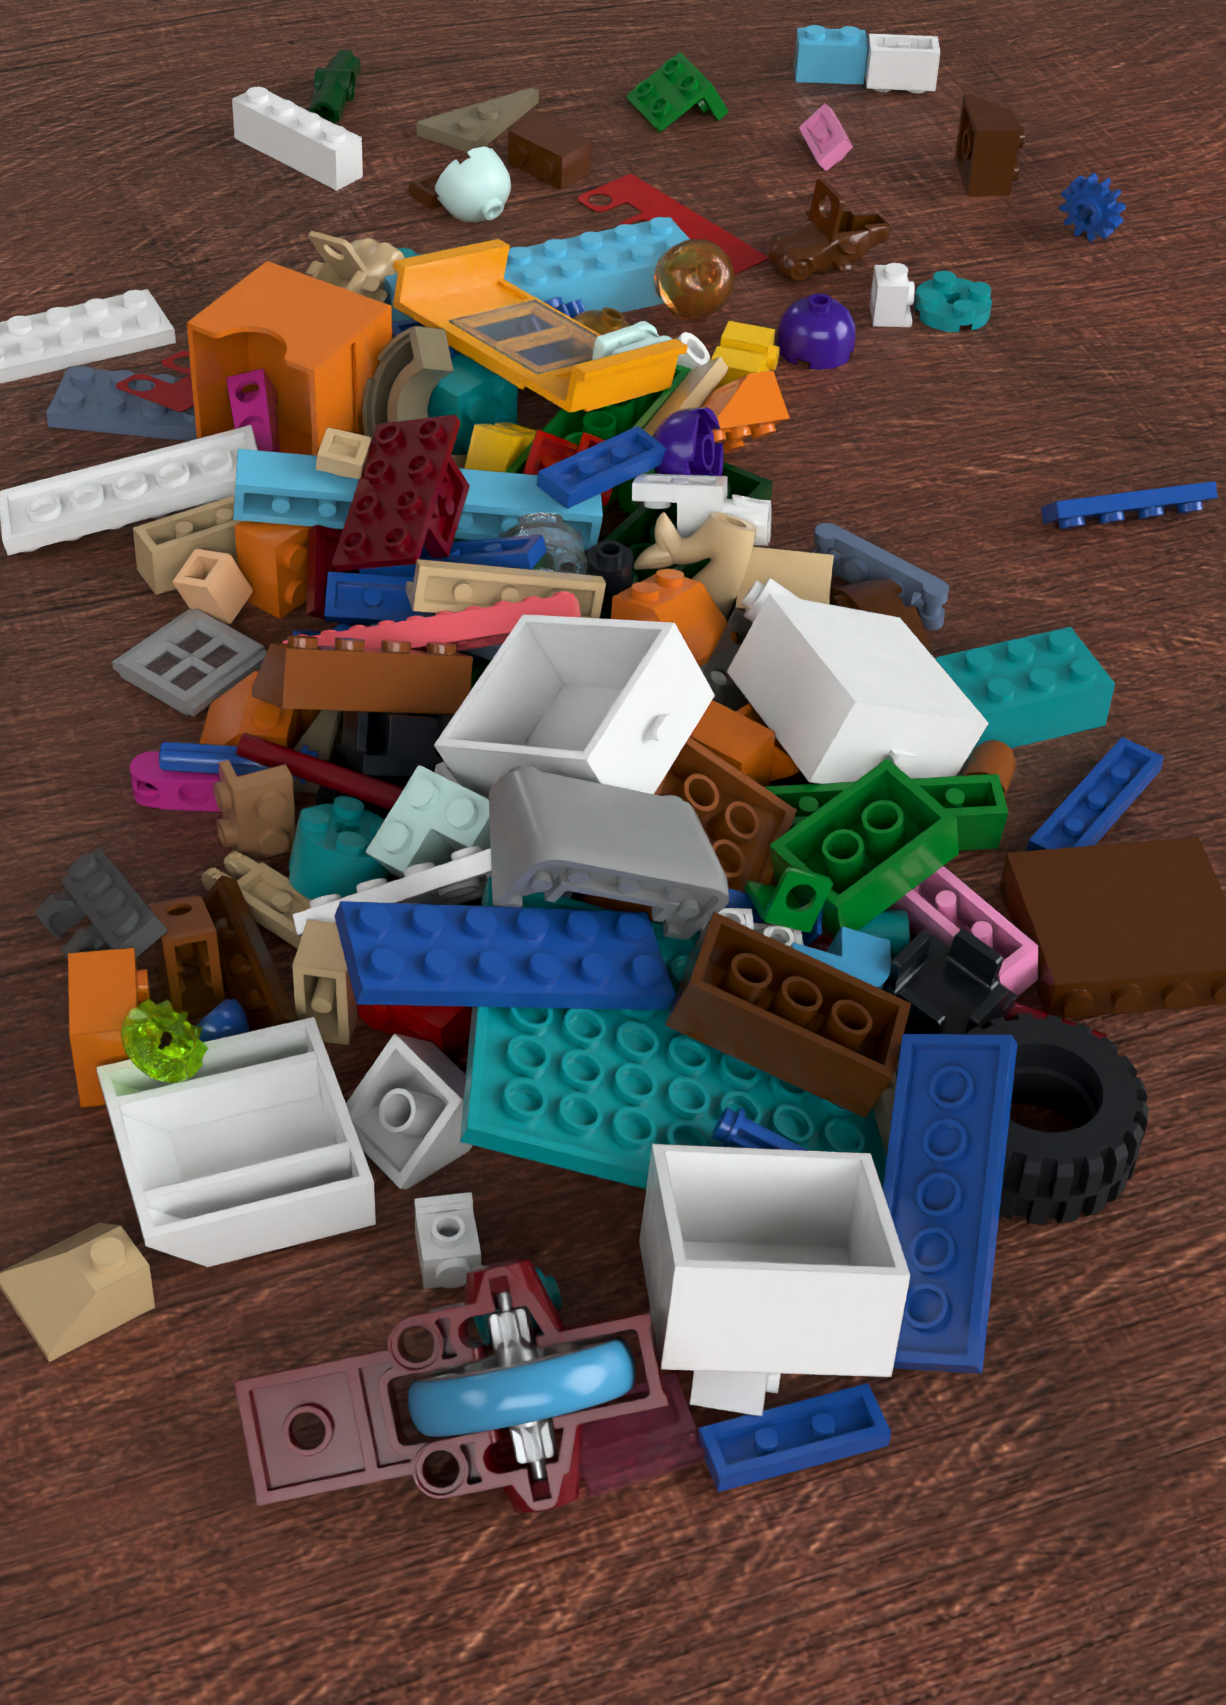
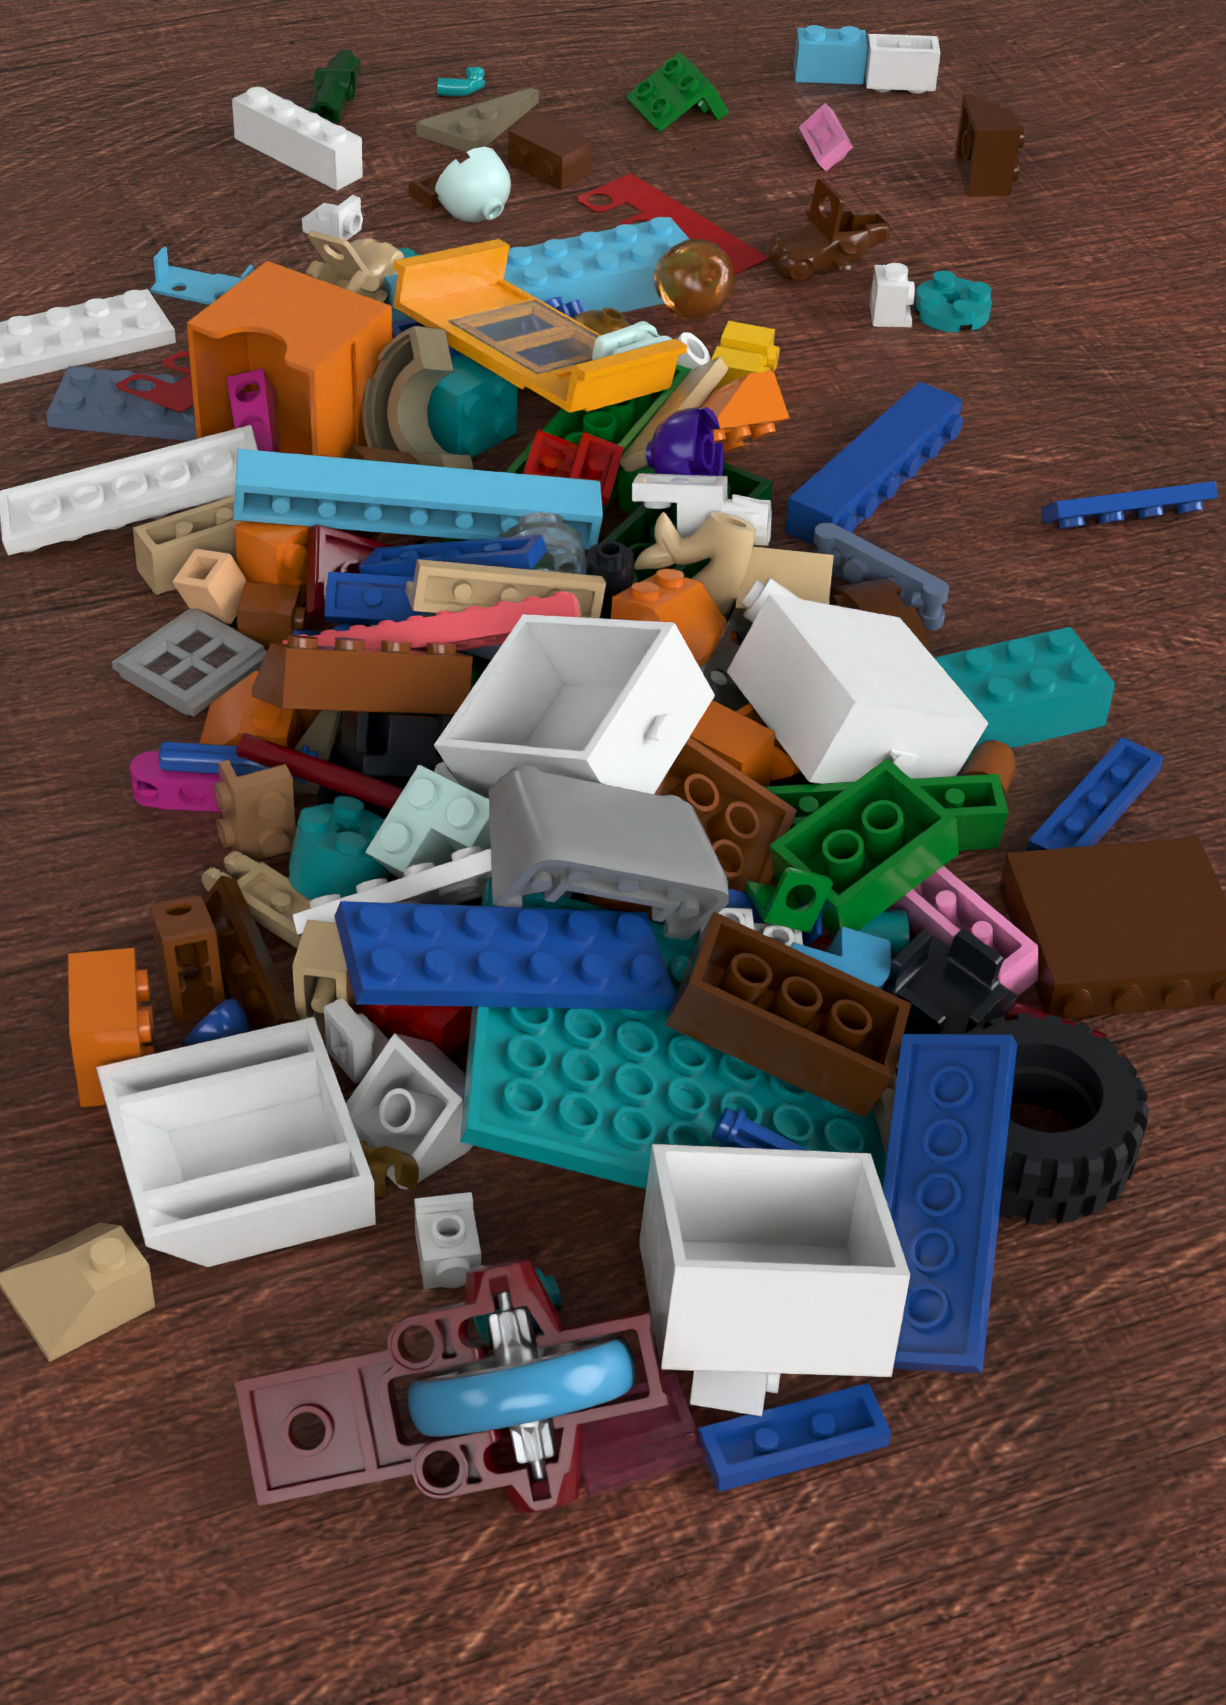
(108, 900): dark grey hinge -> none
(142, 1036): clear neon green gear -> none
(199, 286): none -> medium azure piece
(270, 612): none -> dark orange brick
(333, 220): none -> white bracket
(343, 453): tan plate -> none
(352, 1039): none -> white bracket
(382, 1158): none -> pearl gold piece
(405, 497): dark red bracket -> none
(462, 87): none -> teal arm
(497, 445): yellow brick -> none
(601, 467): blue plate -> none
(816, 332): dark purple cylinder -> none
(876, 462): none -> blue brick
(1092, 207): blue gear -> none

